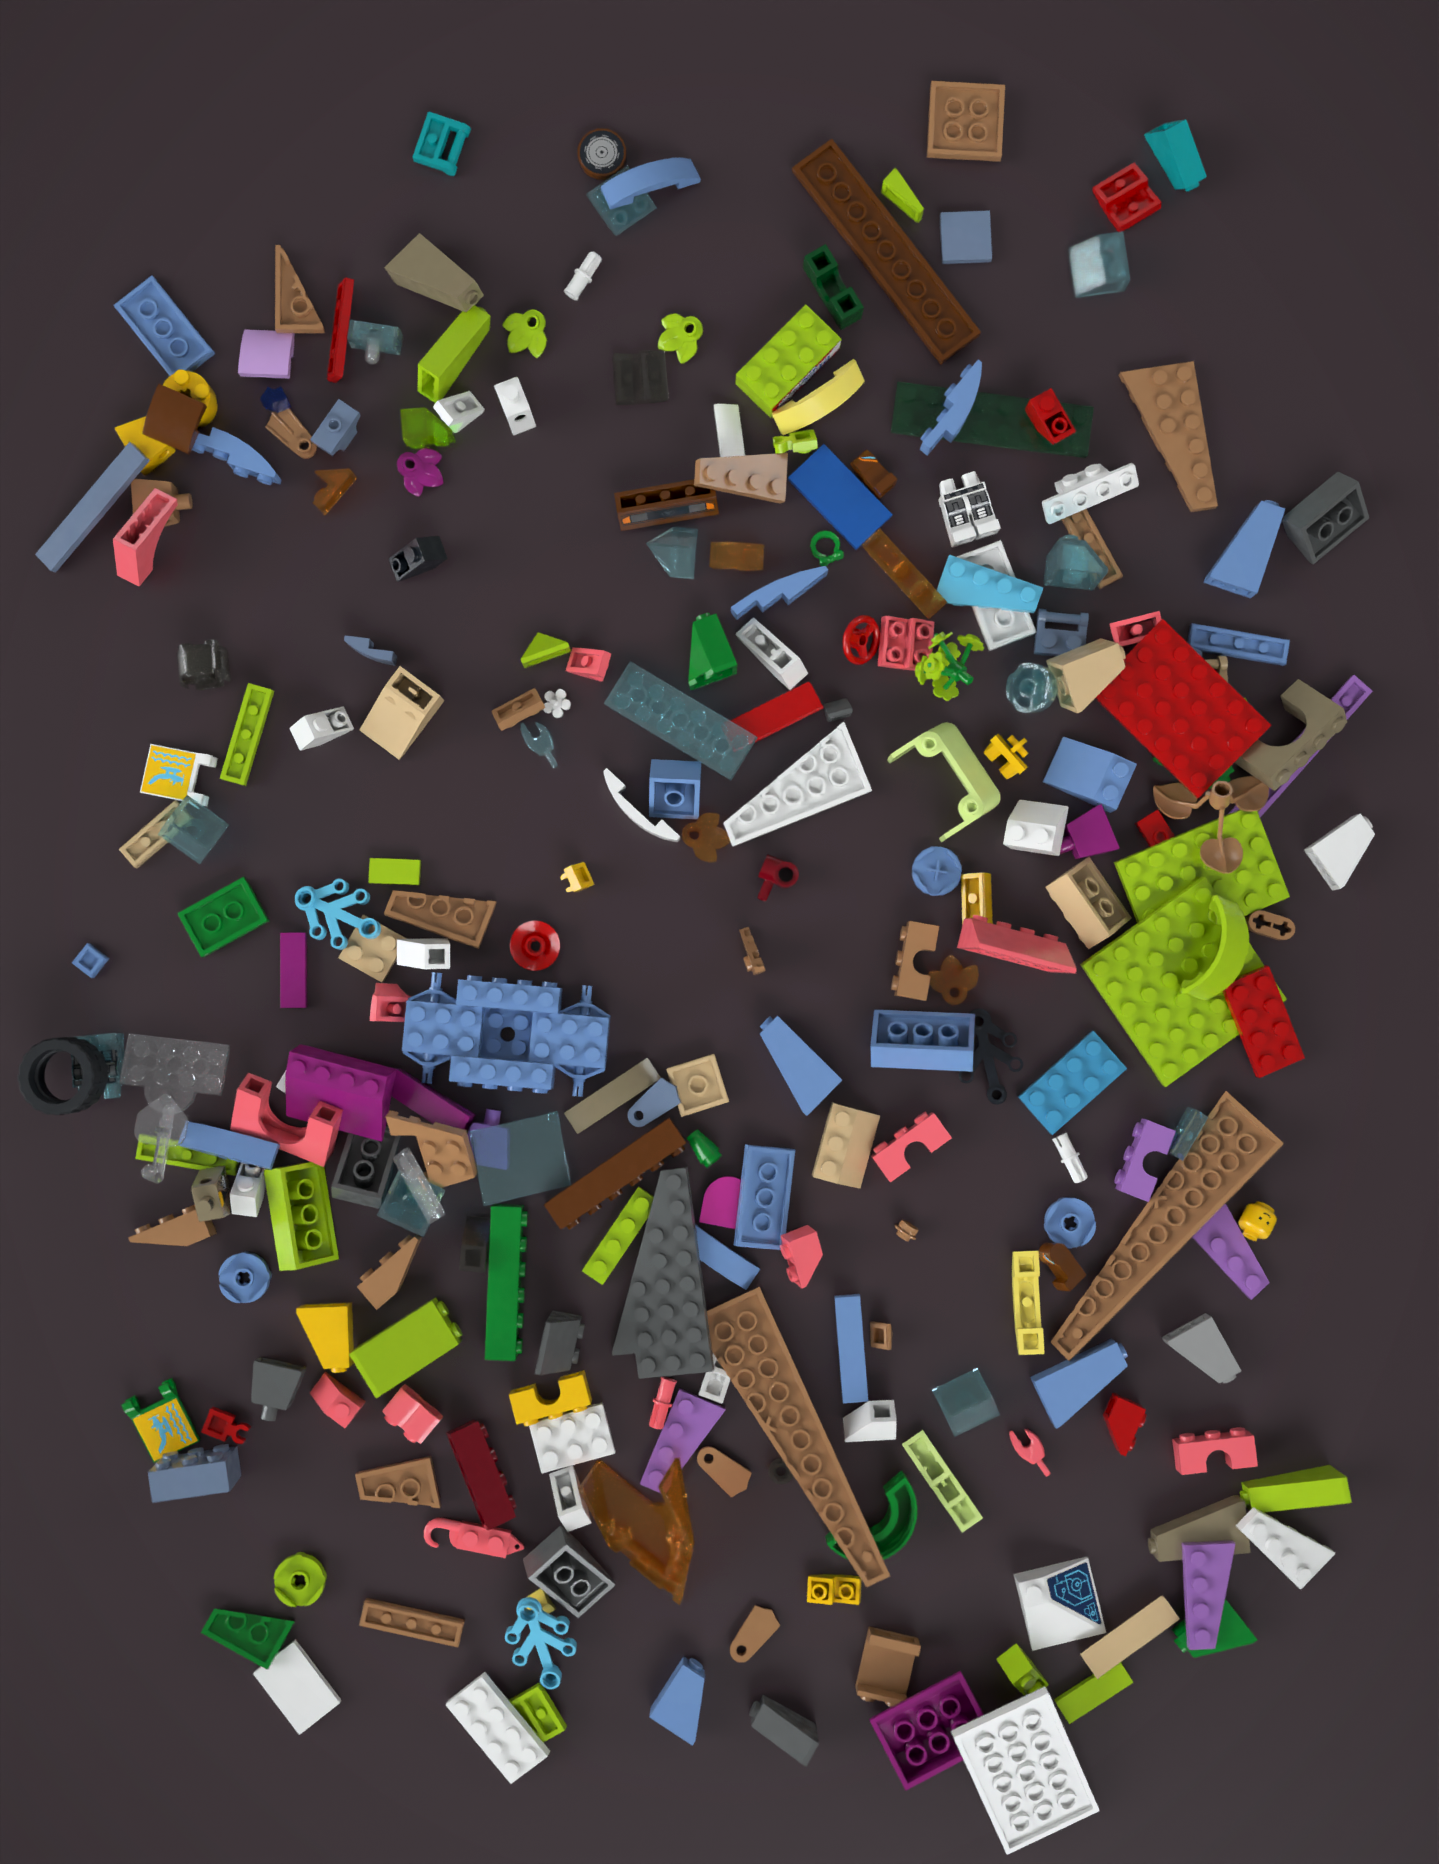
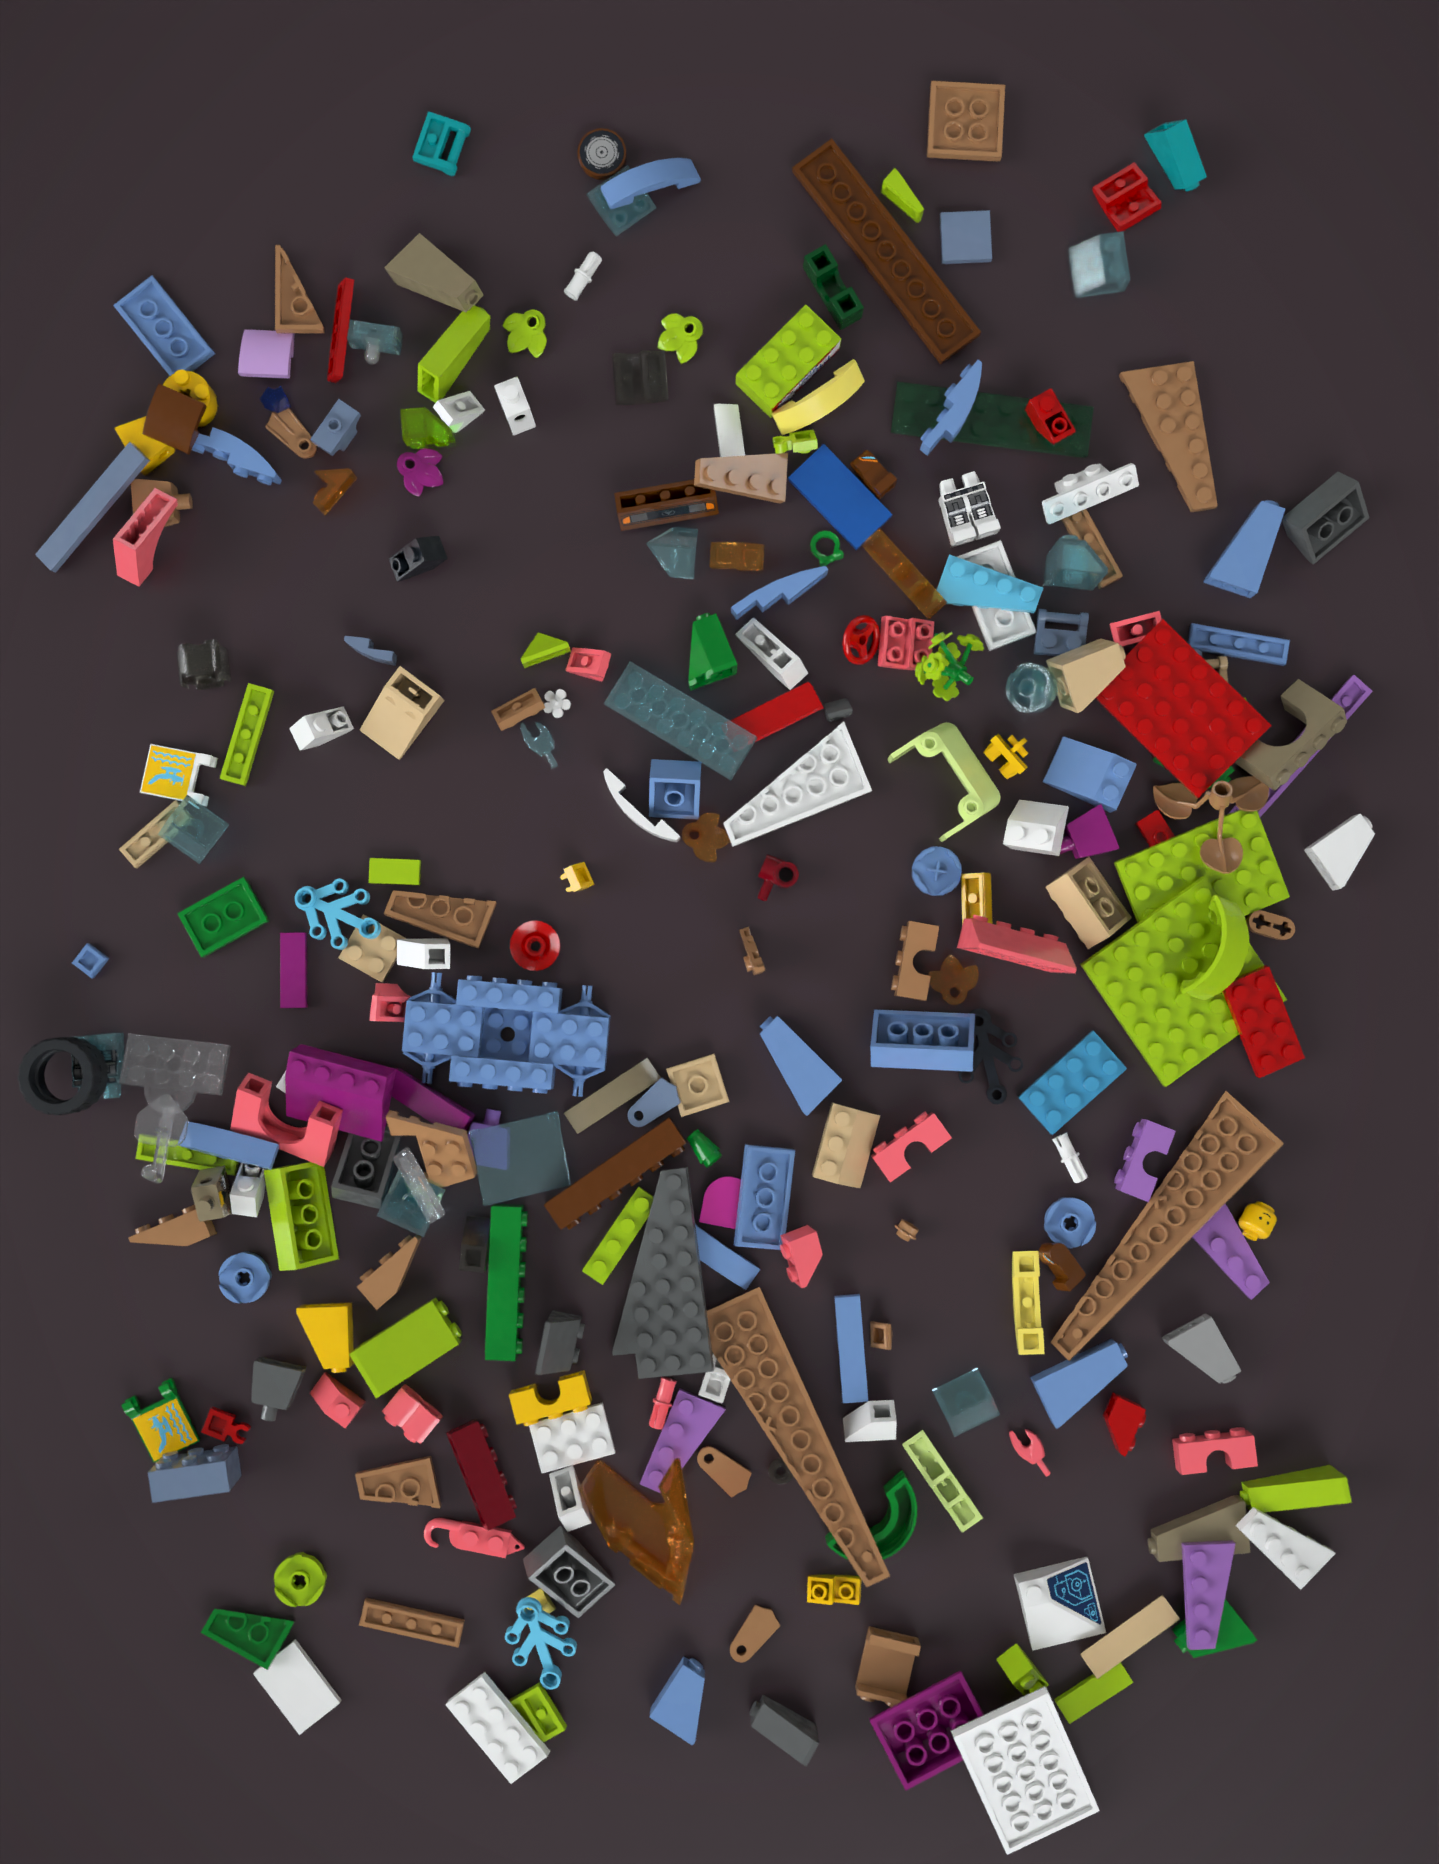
(1186, 1132): clear light blue slope -> none

